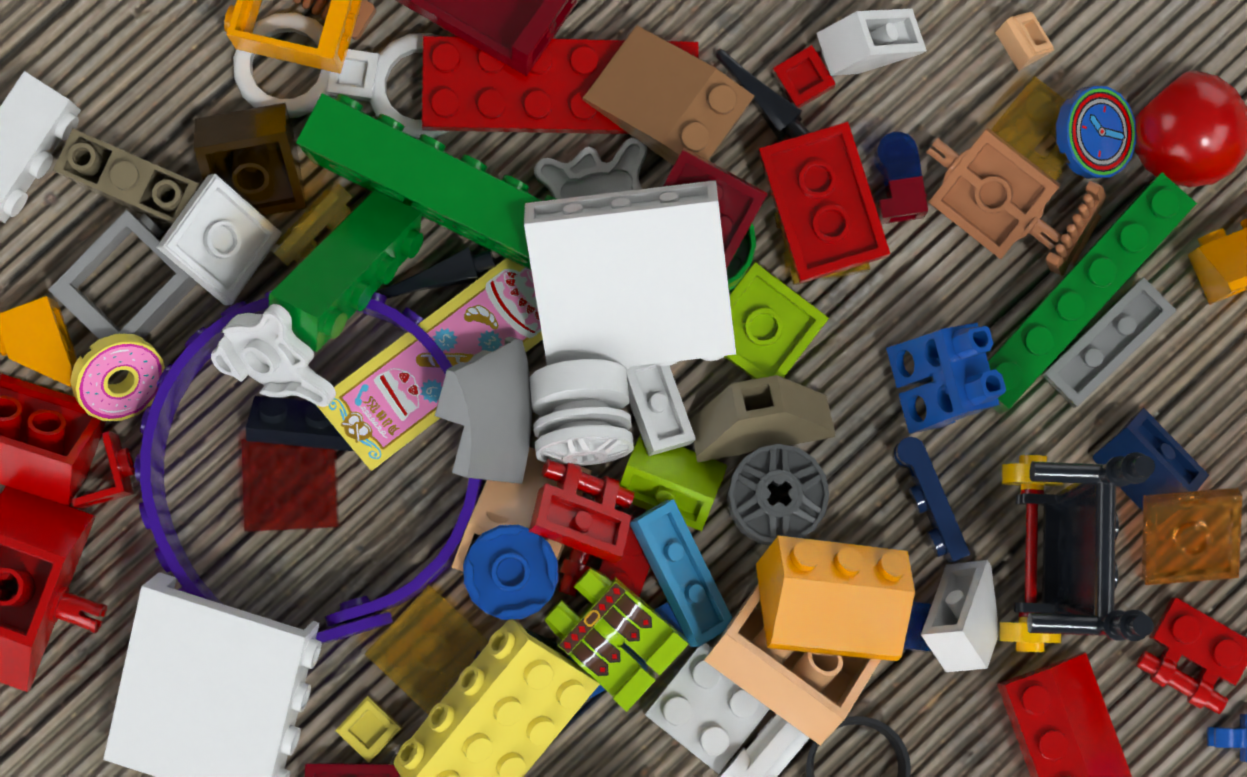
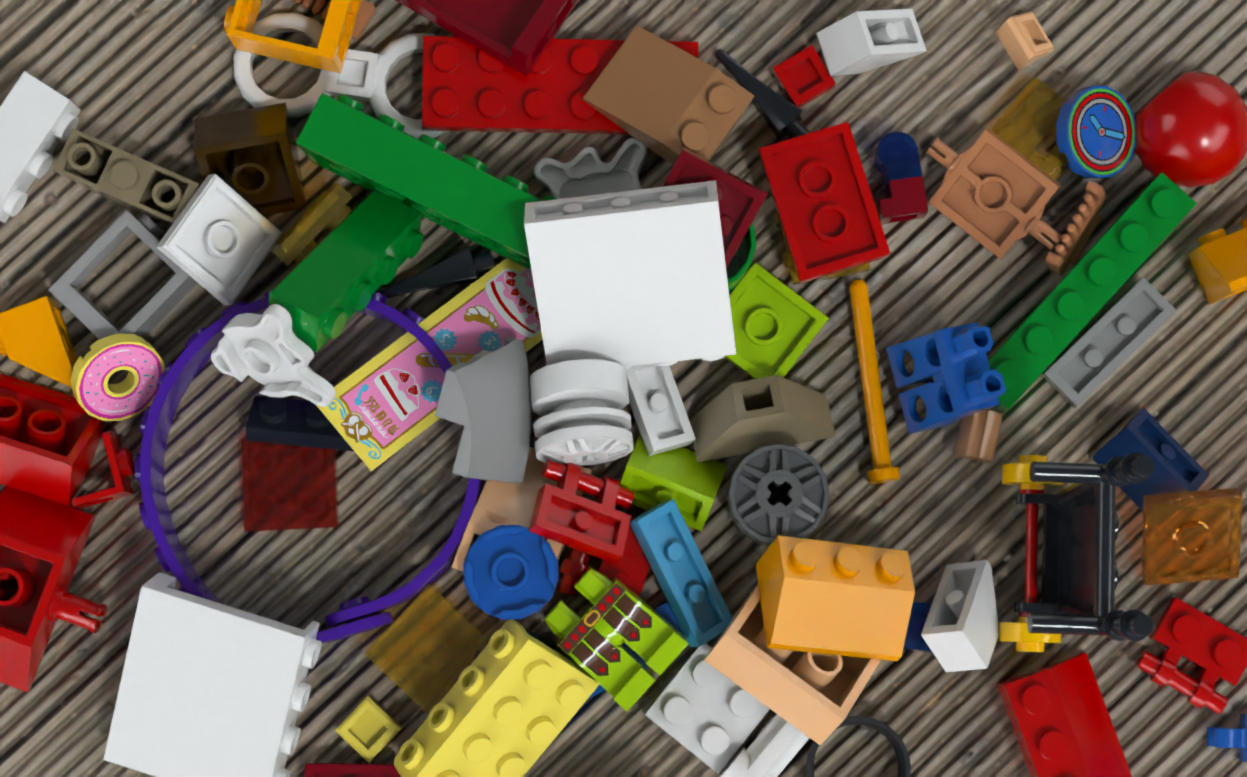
(871, 386): none -> light orange bar
(930, 498): dark blue plate -> none
(978, 436): none -> medium nougat piece

